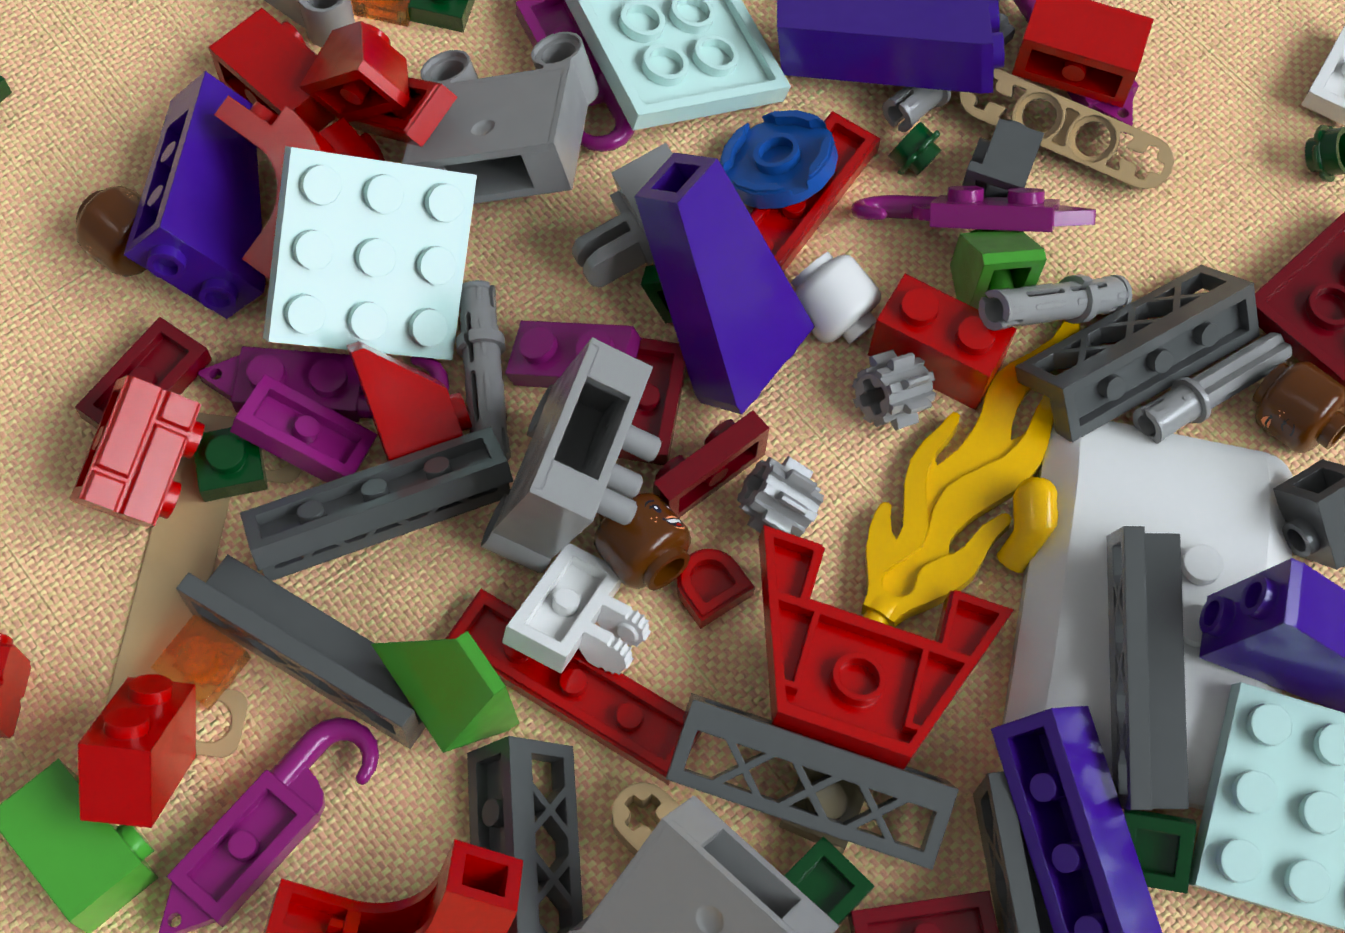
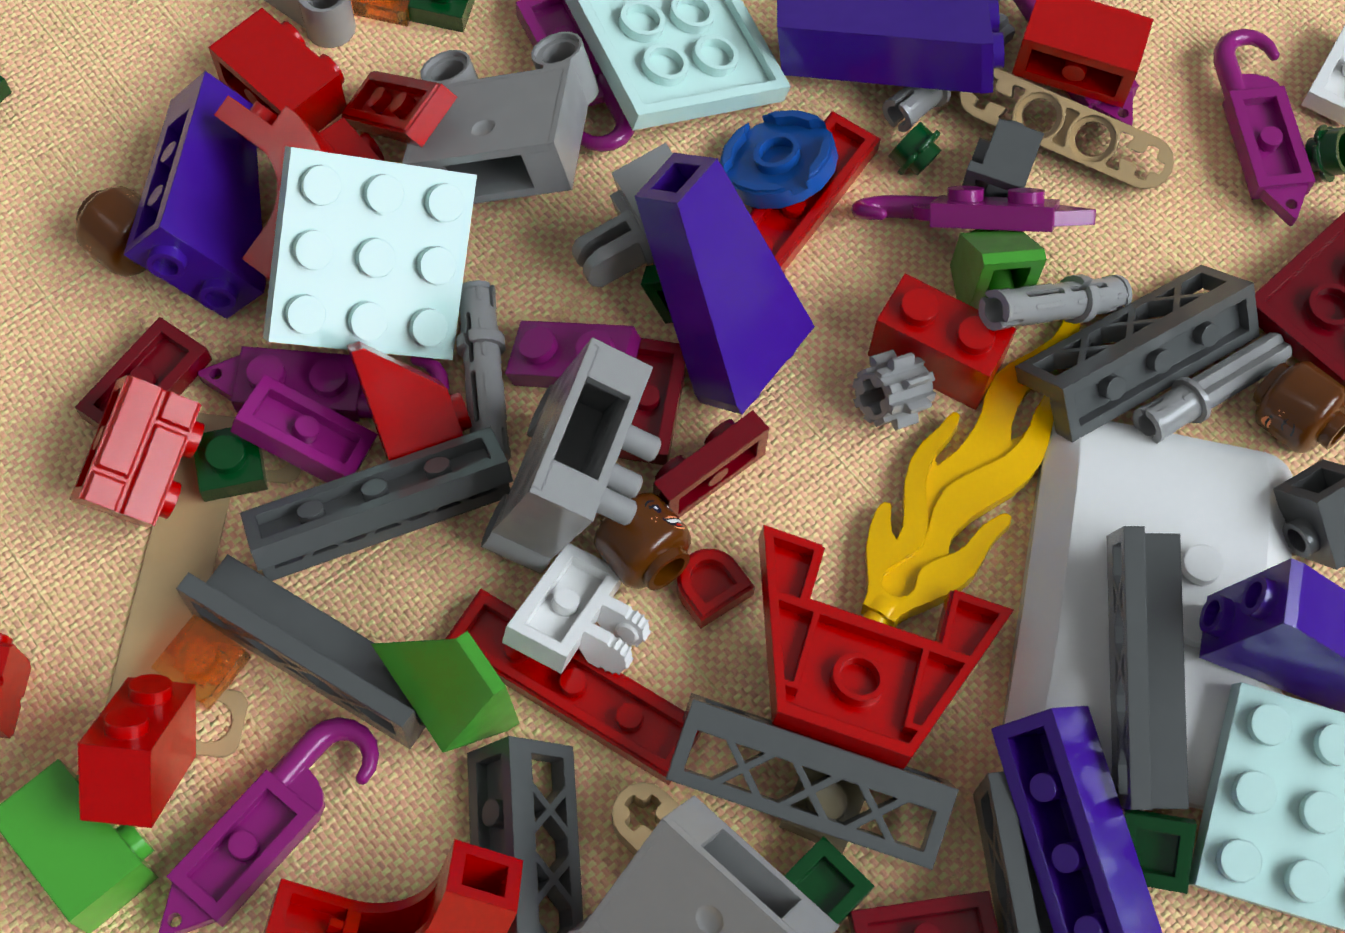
(358, 74): red slope -> none
(780, 496): light grey gear -> none
(837, 297): white head -> none
(1034, 521): yellow arm -> none
(1263, 128): none -> magenta plate

